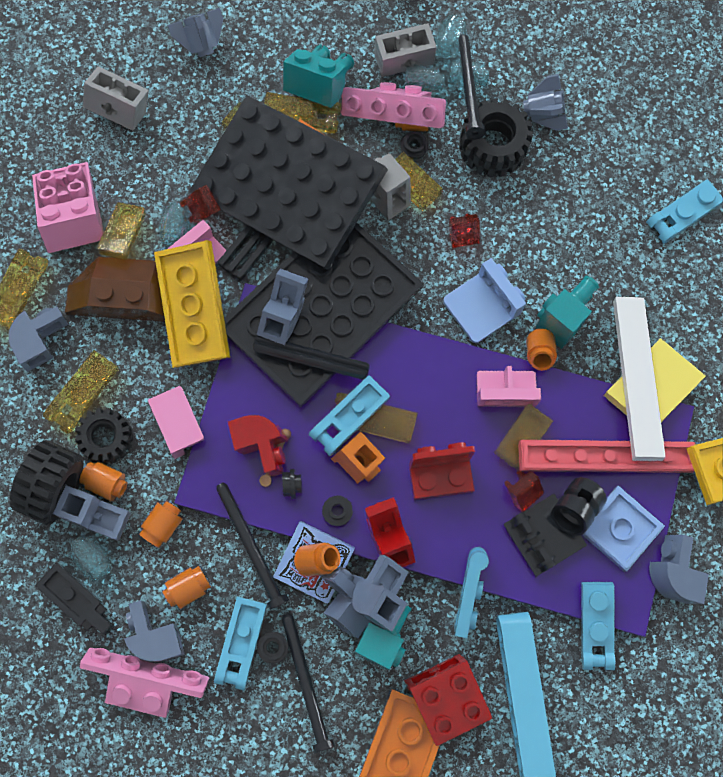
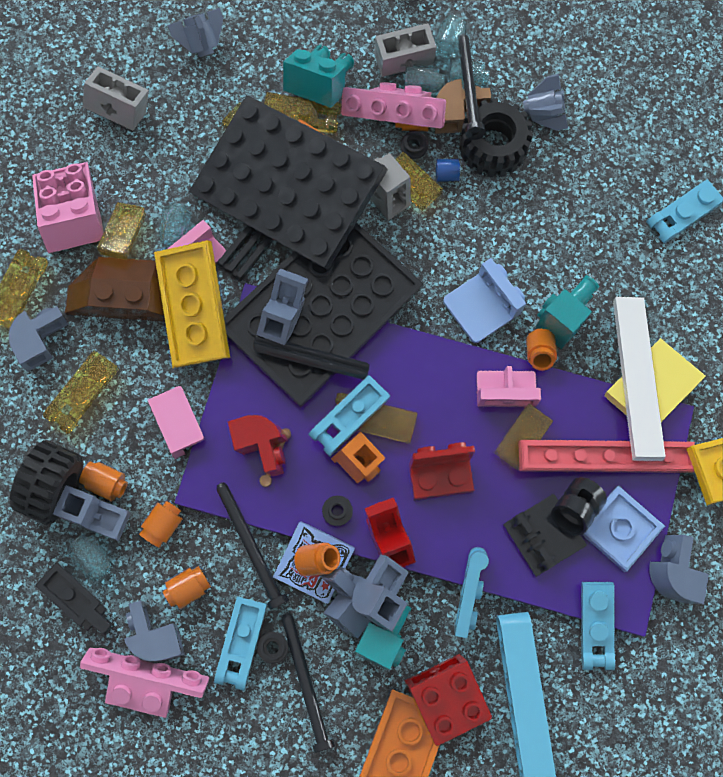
(103, 418): black tyre -> none
(201, 204): clear red tile -> none
(291, 484): black plate -> none
(447, 170): none -> blue hose
(456, 105): none -> medium nougat brick
(464, 230): clear red tile -> none
(526, 490): clear red tile -> none

